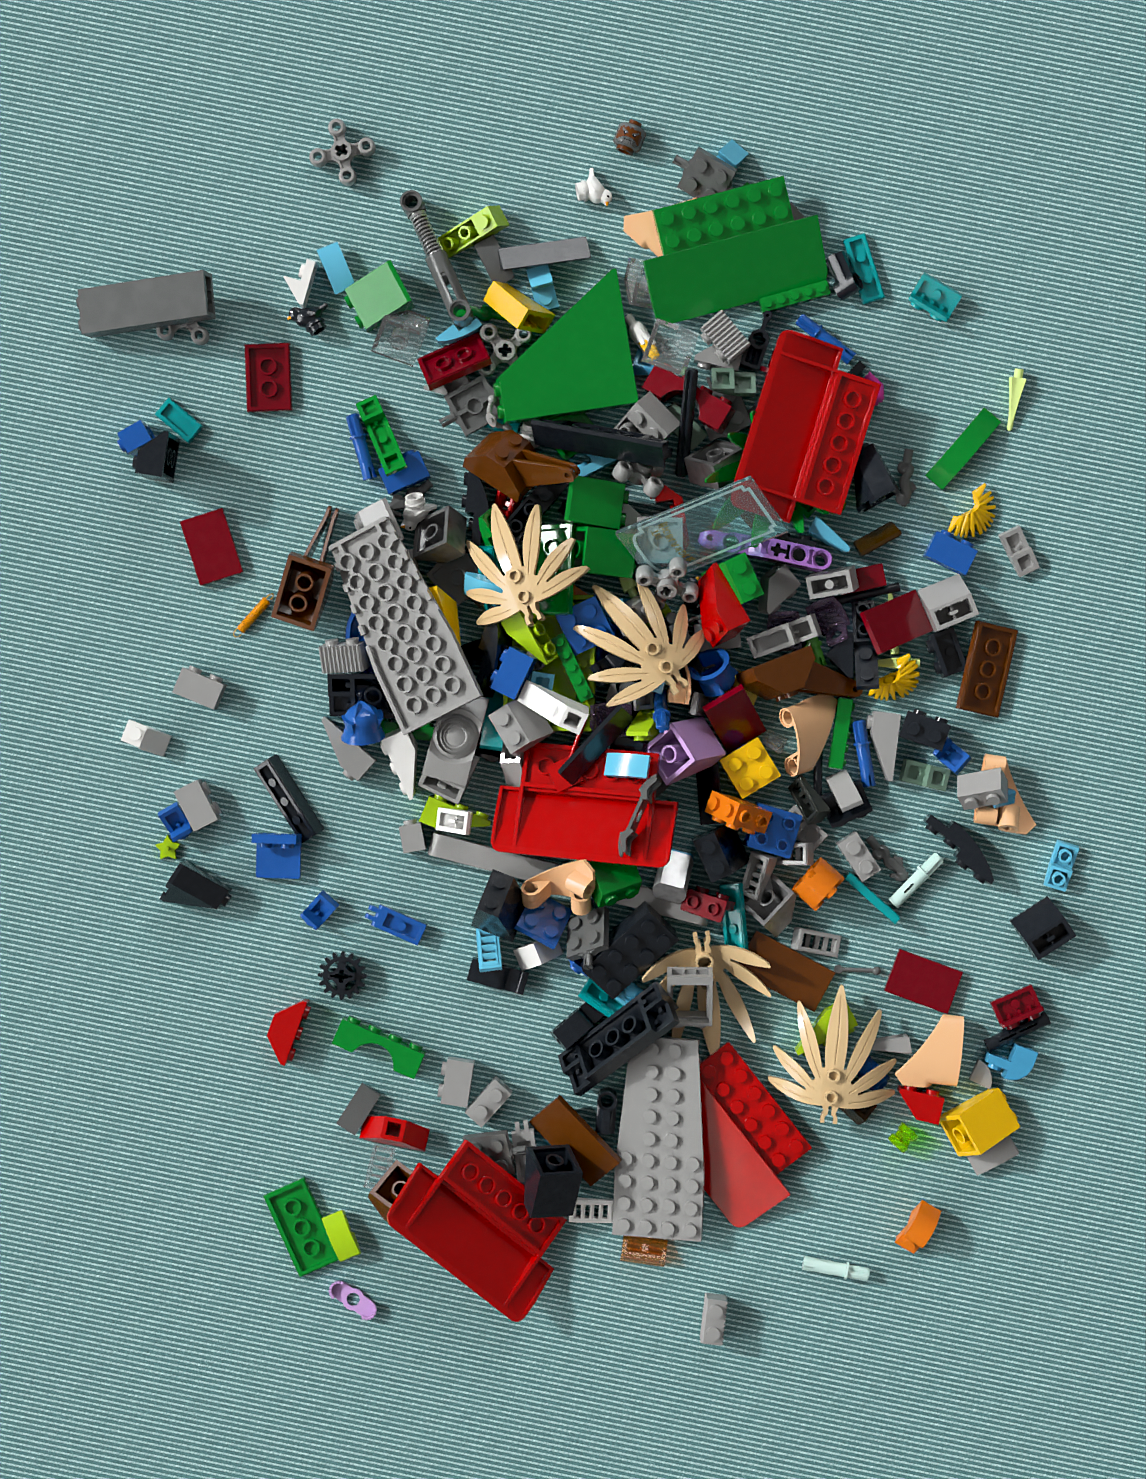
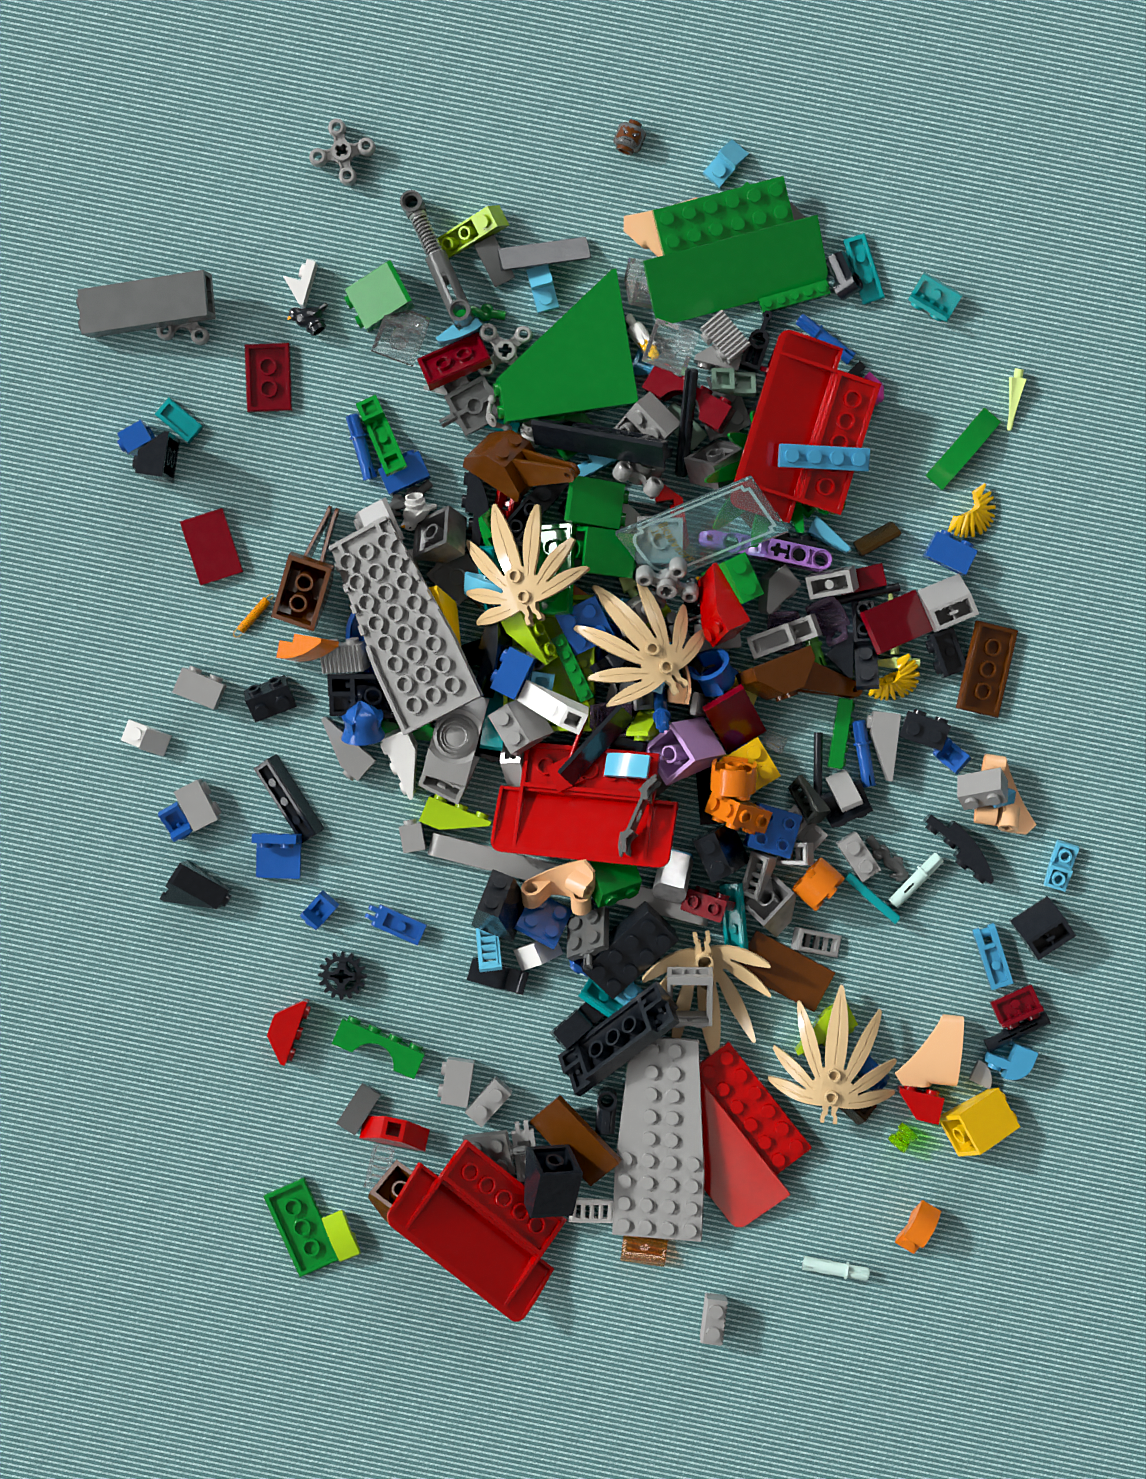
(168, 848): lime piece -> none
(269, 698): none -> black bracket
(305, 648): none -> orange slope
(335, 267): medium azure slope -> none
(365, 1307): lavender piece -> none
(454, 821): white slope -> none
(518, 308): yellow slope -> none
(592, 190): white animal -> none
(704, 174): dark grey plate -> none
(733, 778): none -> orange brick
(812, 725): light nougat panel -> none
(823, 457): none -> dark azure plate
(839, 969): dark grey hinge -> none
(872, 479): black slope -> none
(895, 1043): light grey slope -> none
(905, 486): dark grey animal -> none
(923, 981): dark red tile -> none
(924, 775): sand green slope -> none
(993, 957): none -> dark azure plate
(994, 1156): light grey slope -> none
(1018, 551): light grey slope -> none

